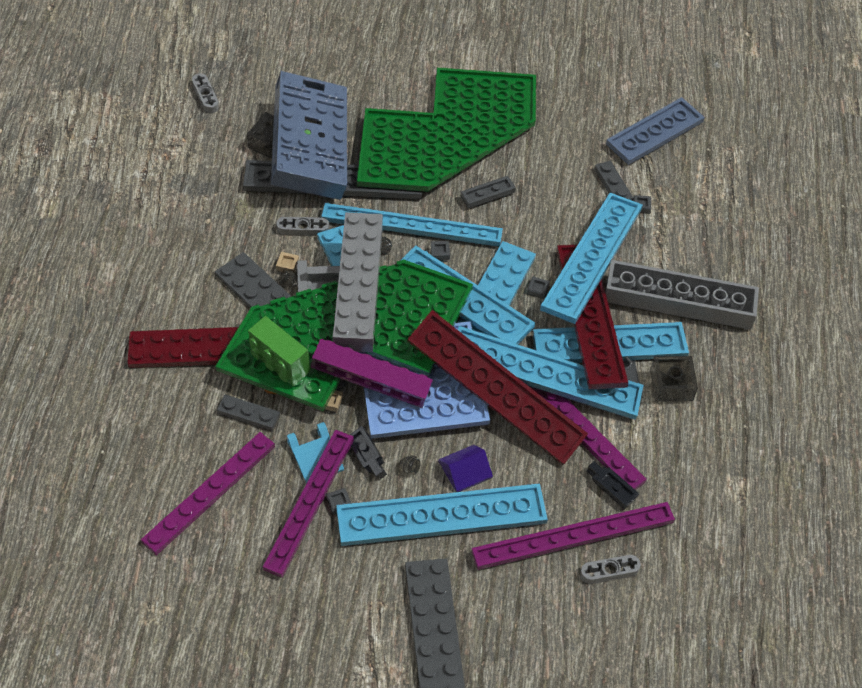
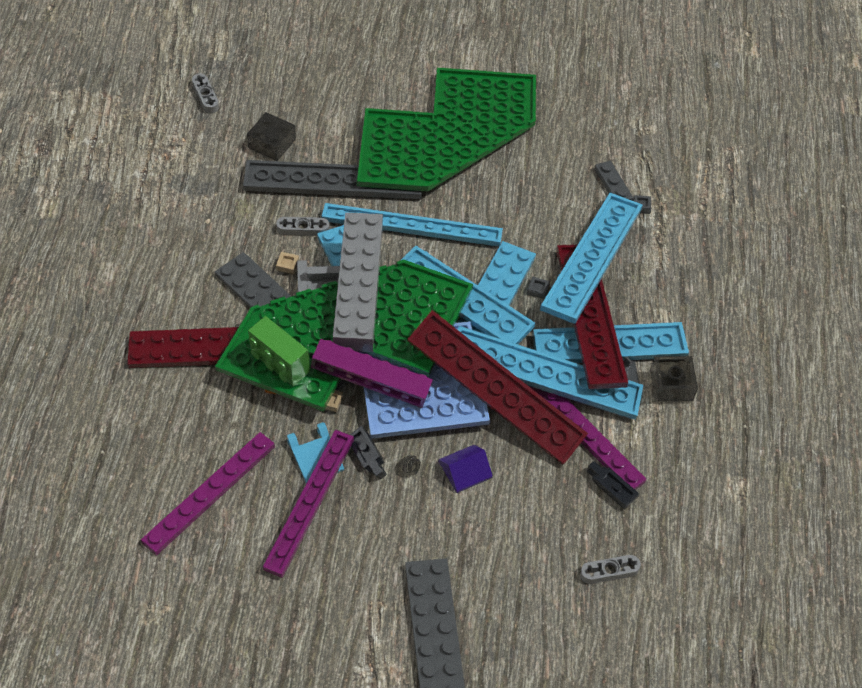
(248, 413): dark grey plate -> none
(287, 279): clear smoke plate -> none
(305, 153): sand blue piece -> none
(337, 498): dark grey tile -> none
(386, 246): clear smoke plate -> none
(440, 250): dark grey plate -> none
(441, 514): medium azure plate -> none
(488, 191): dark grey plate -> none
(572, 535): magenta plate -> none
(654, 131): sand blue plate -> none
(682, 294): light grey brick -> none

